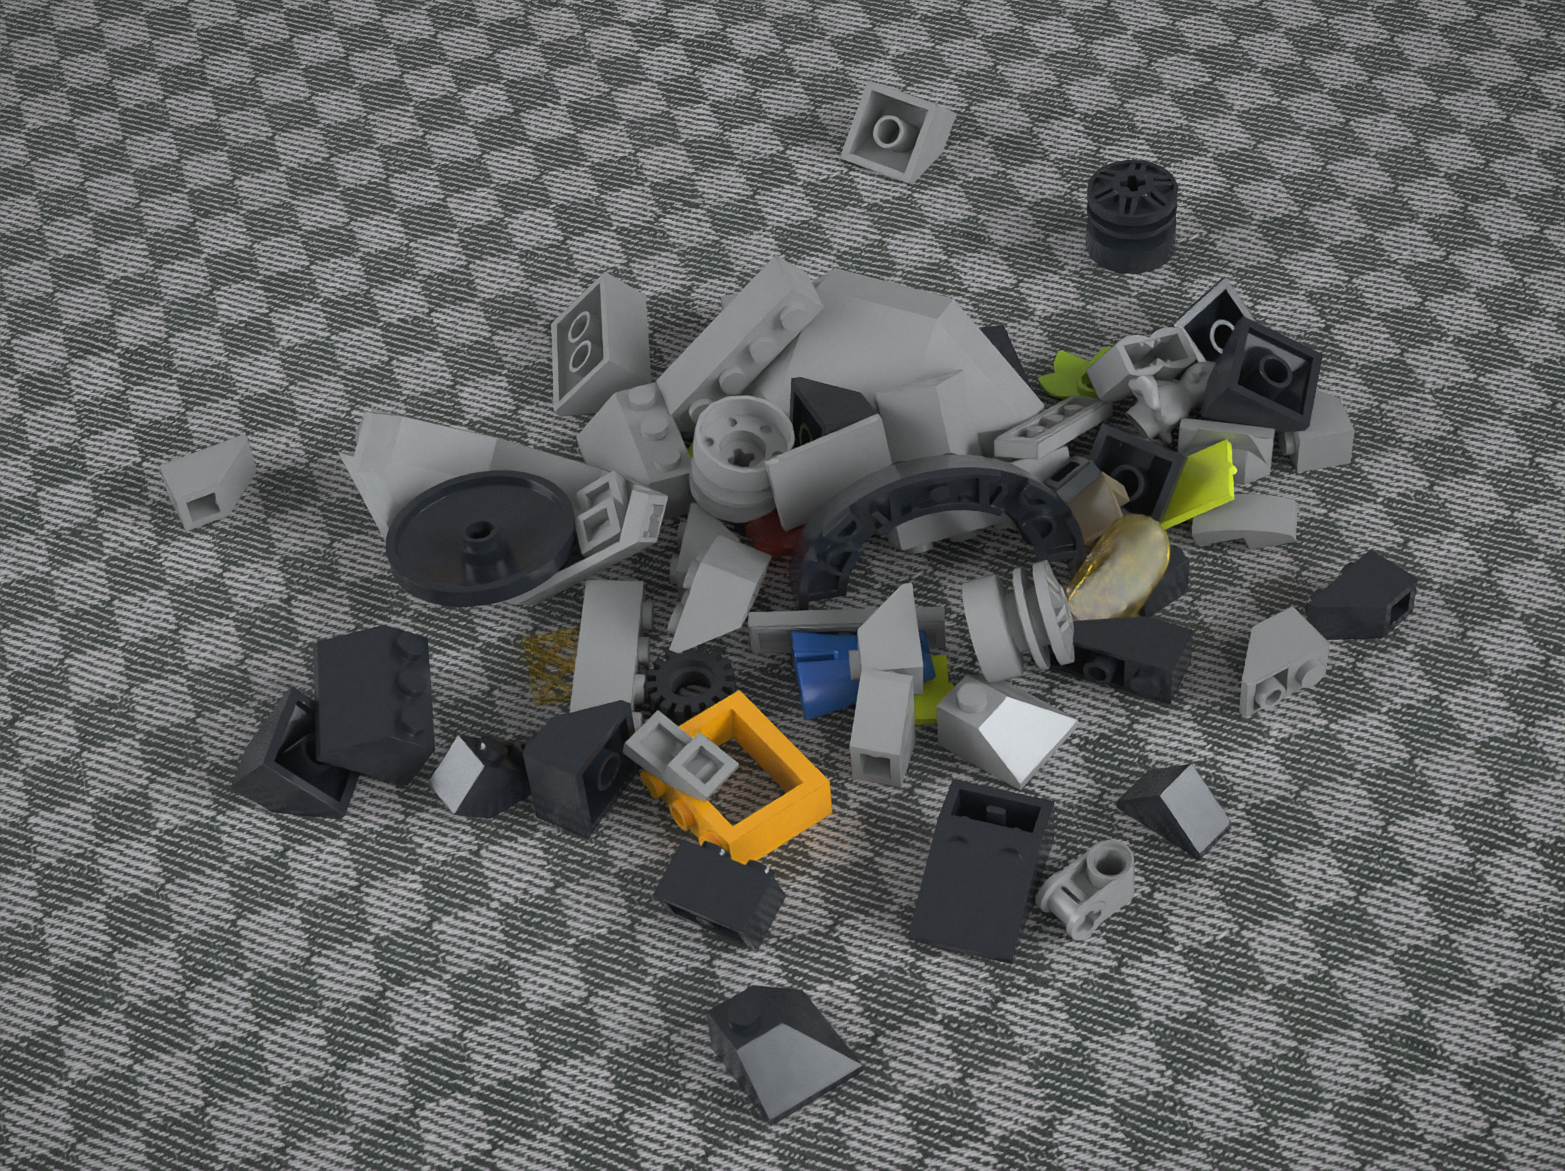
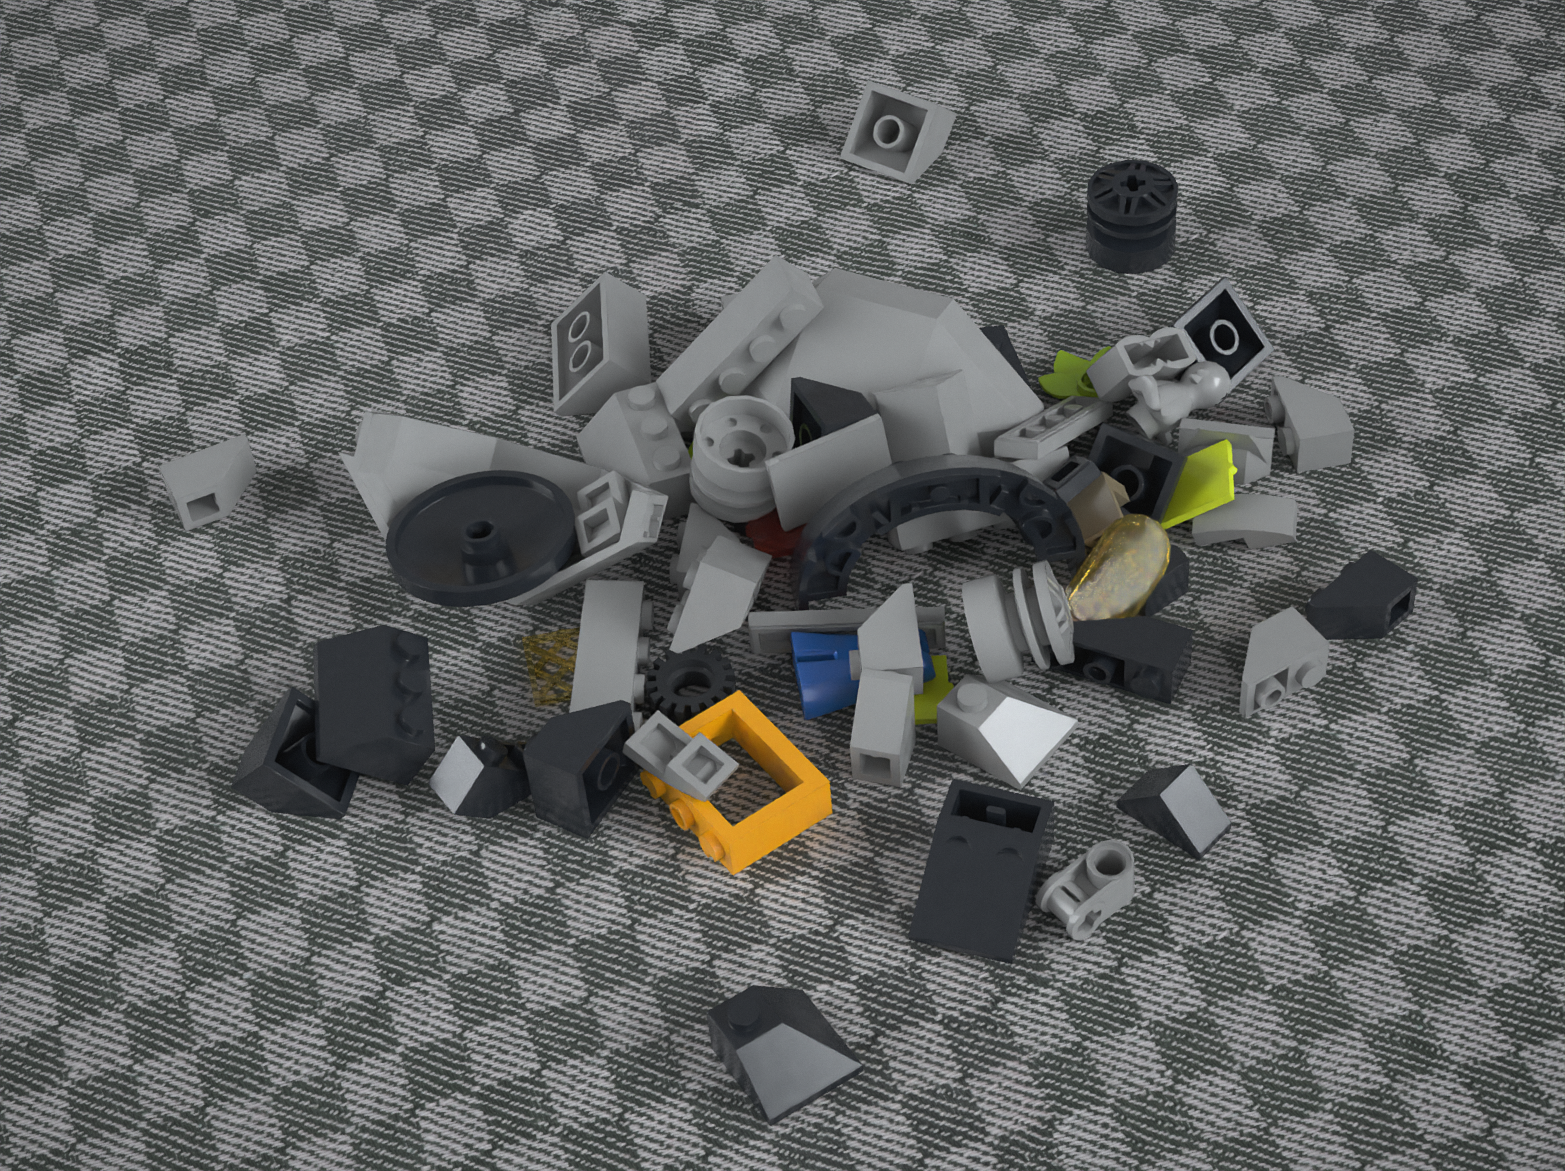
(721, 893): black brick -> none
(1262, 380): black slope -> none

